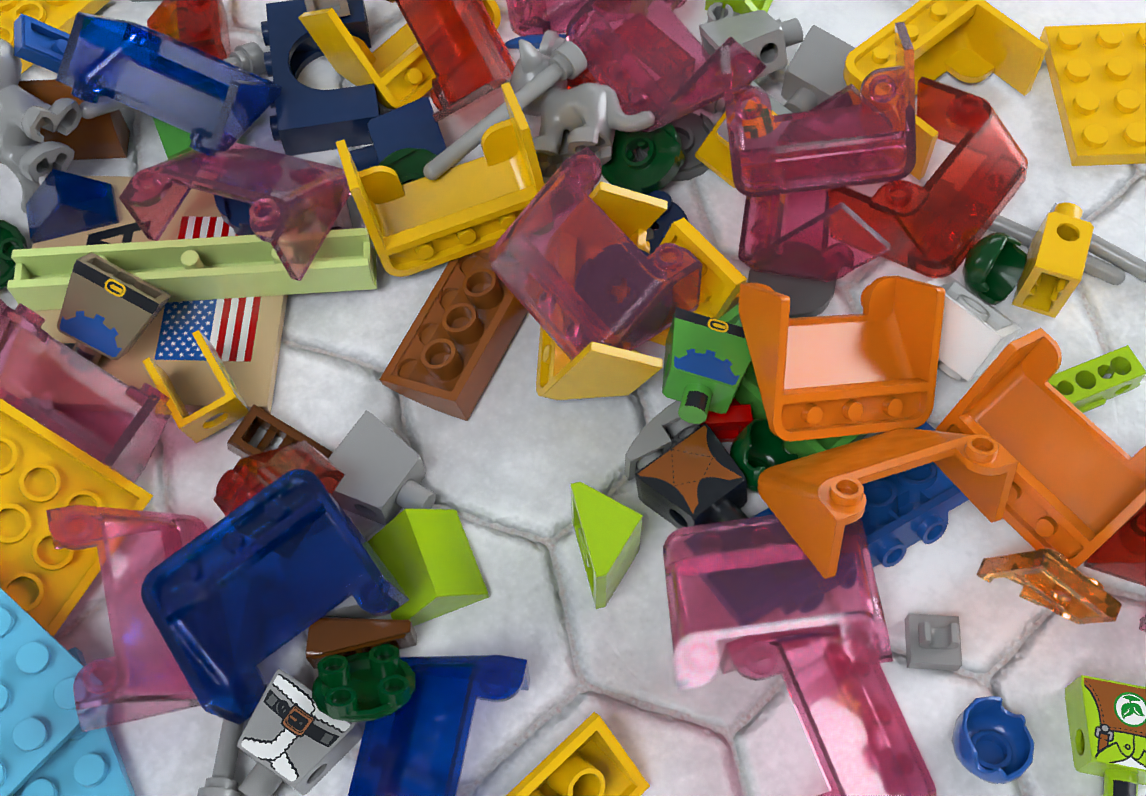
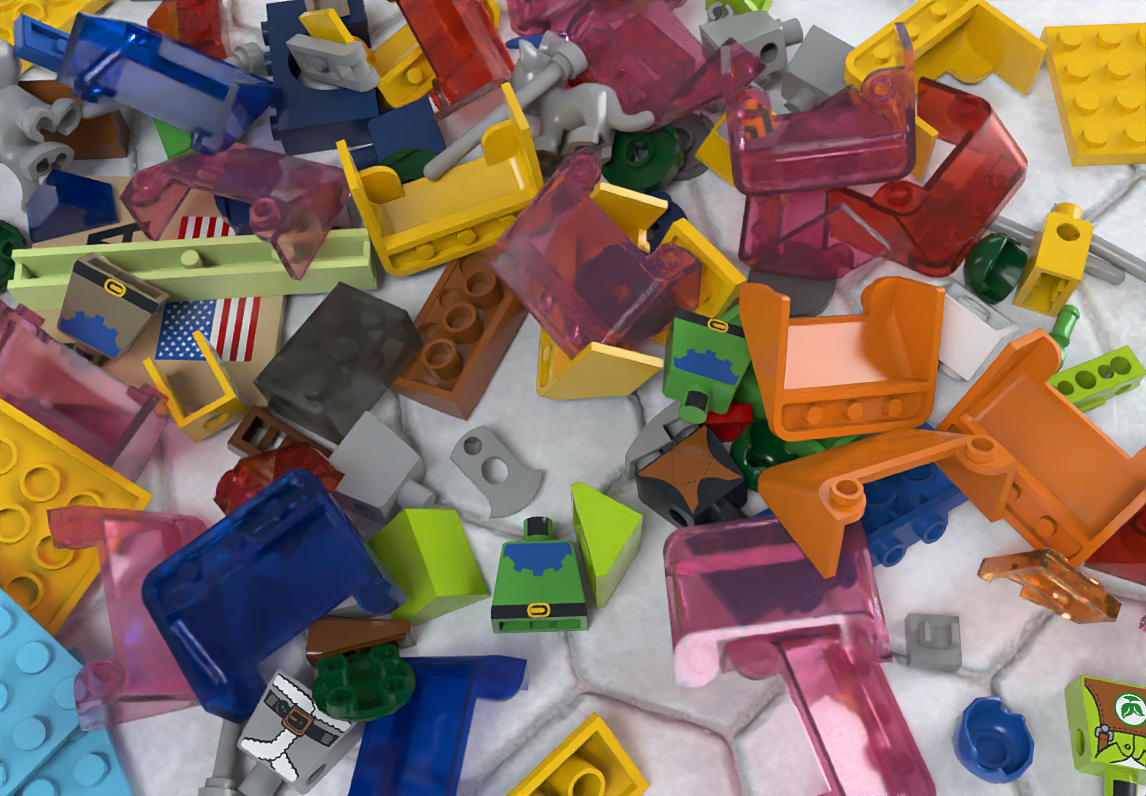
(334, 62): none -> light grey plate
(339, 362): none -> clear smoke brick
(506, 497): none -> light grey piece
(538, 584): none -> bright green torso
(1063, 328): none -> bright green piece

